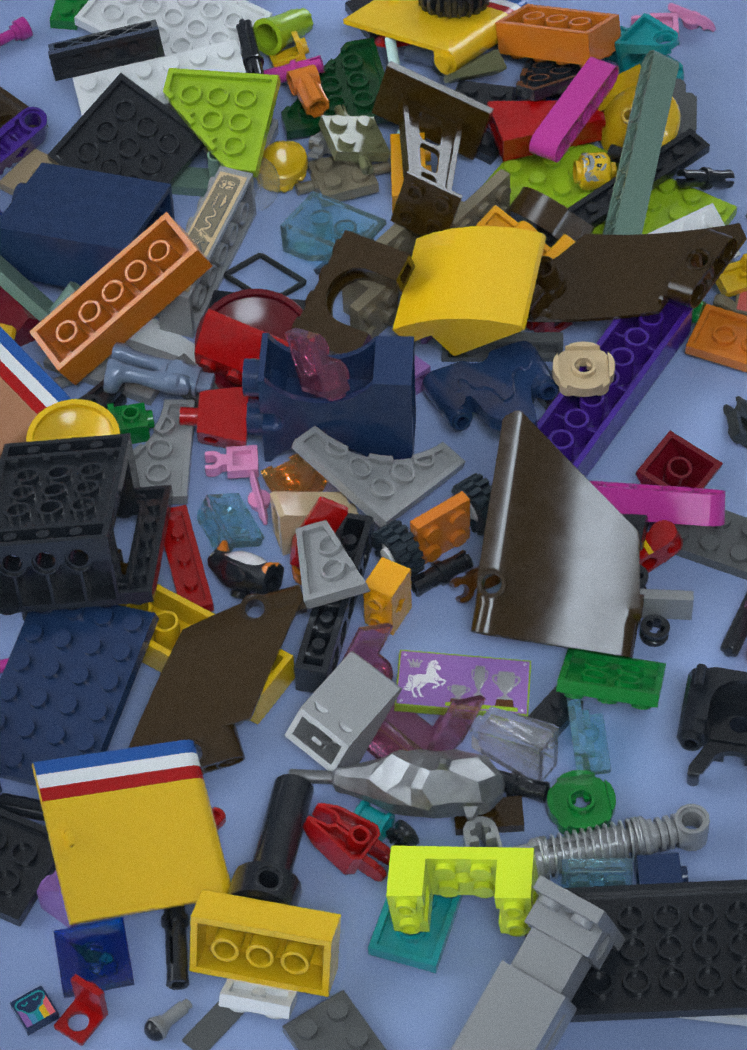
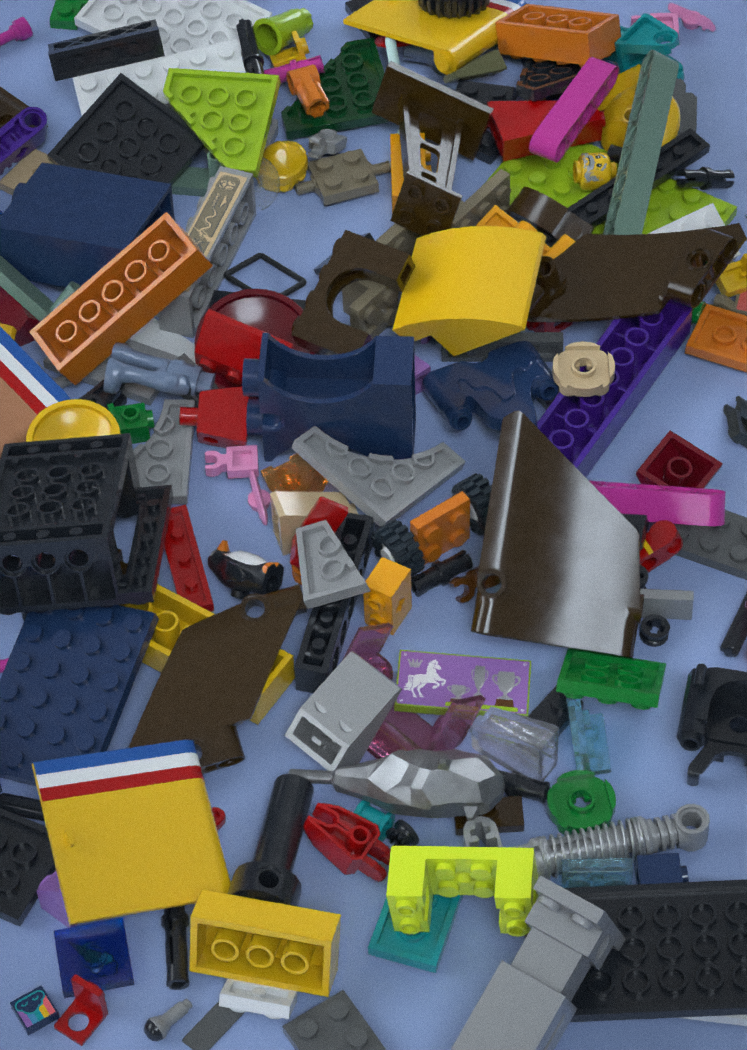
(230, 520): clear light blue bracket -> none
(317, 371): clear pink plate -> none
(318, 224): clear light blue slope -> none
(354, 139): olive plate -> none

